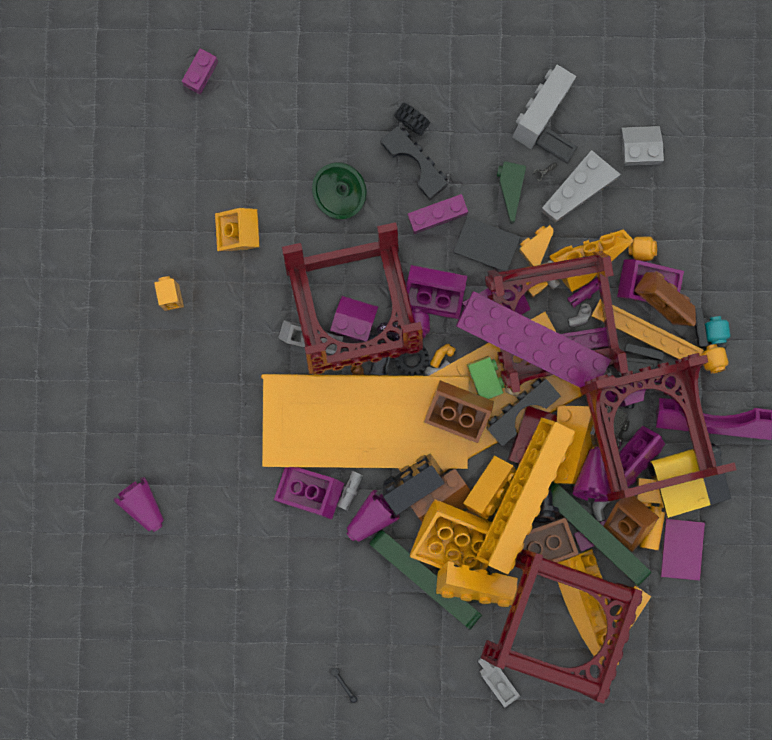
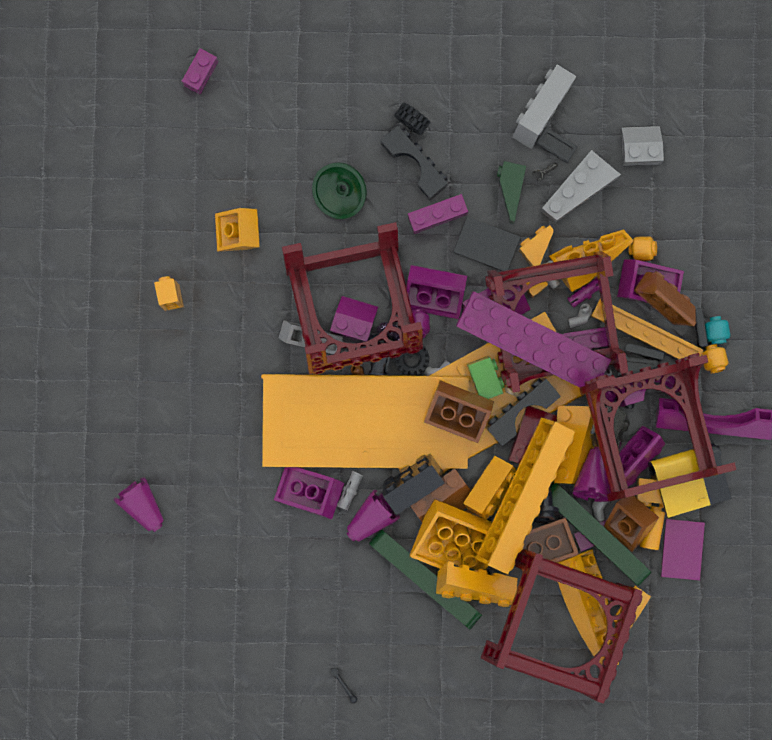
(440, 353): light orange arm -> none
(498, 683): light grey hinge -> none

